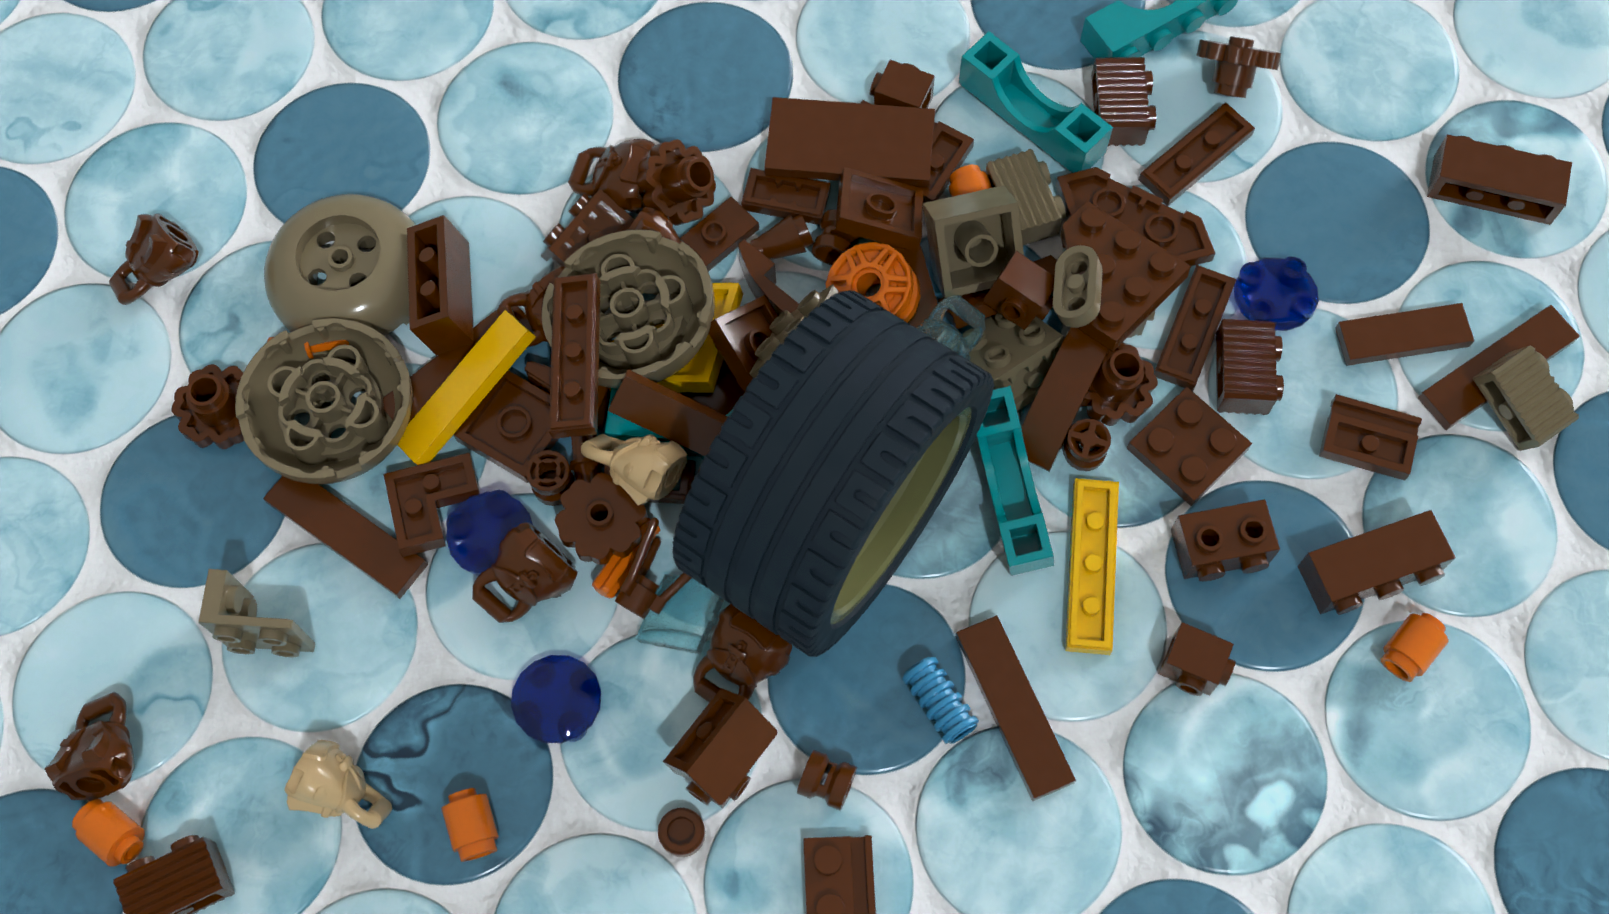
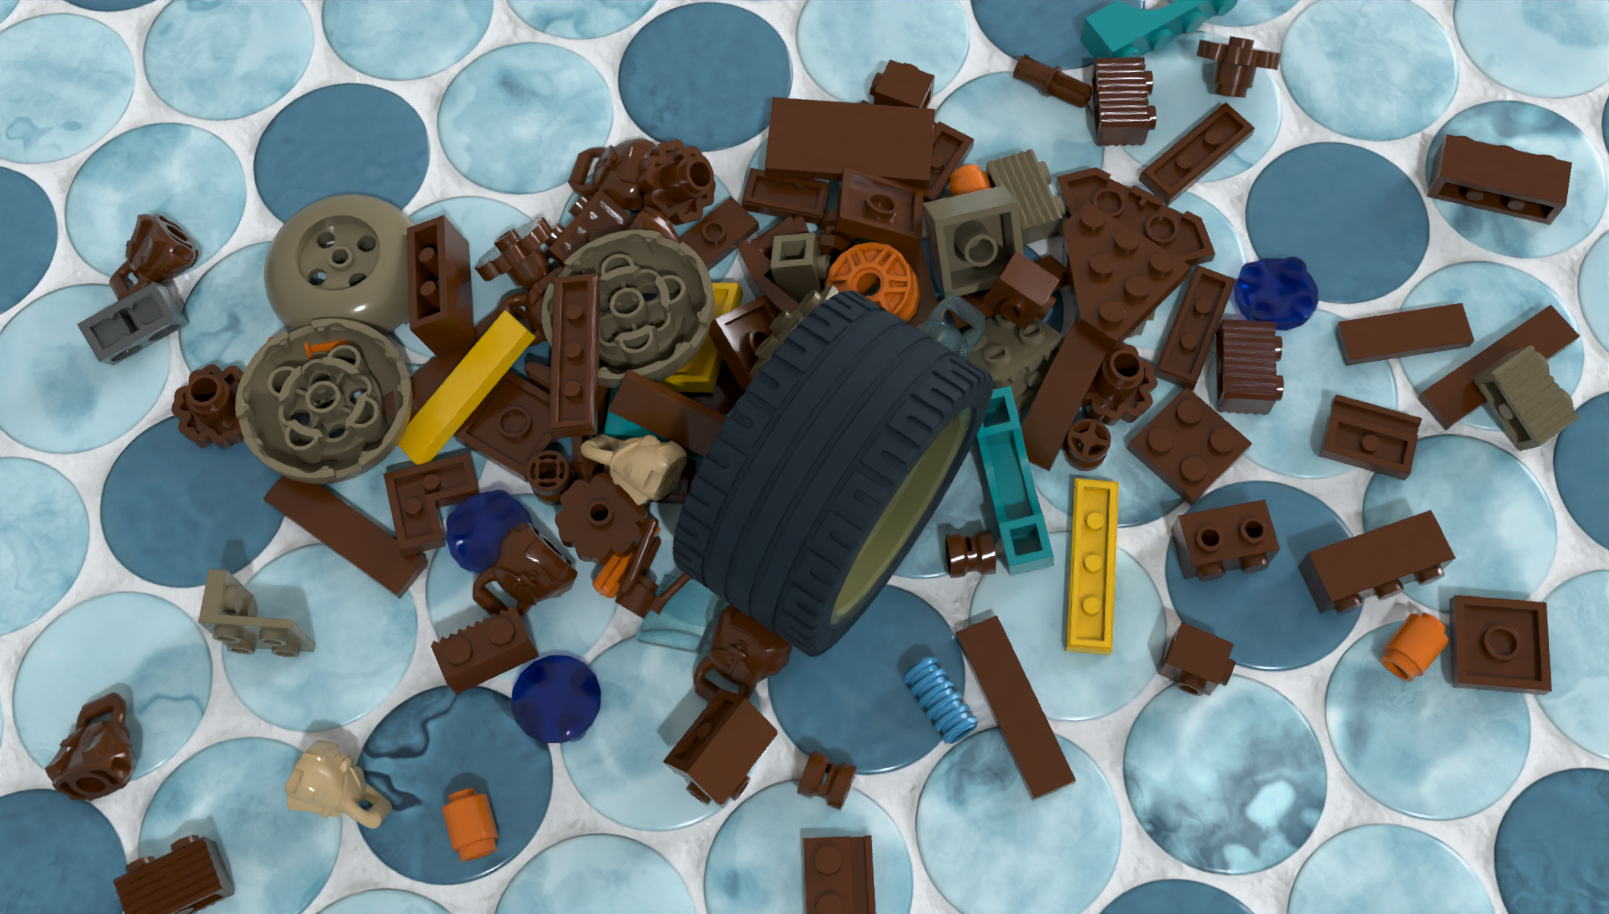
(108, 832): orange brick -> none
(132, 324): none -> dark grey brick
(484, 650): none -> reddish brown brick
(518, 255): none -> reddish brown plant
(681, 832): reddish brown tile -> none
(799, 264): none -> dark tan brick
(970, 554): none -> reddish brown wheel
(997, 78): teal arch -> none
(1052, 81): none -> reddish brown axle
(1077, 290): dark tan plate -> none
(1500, 645): none -> reddish brown plate

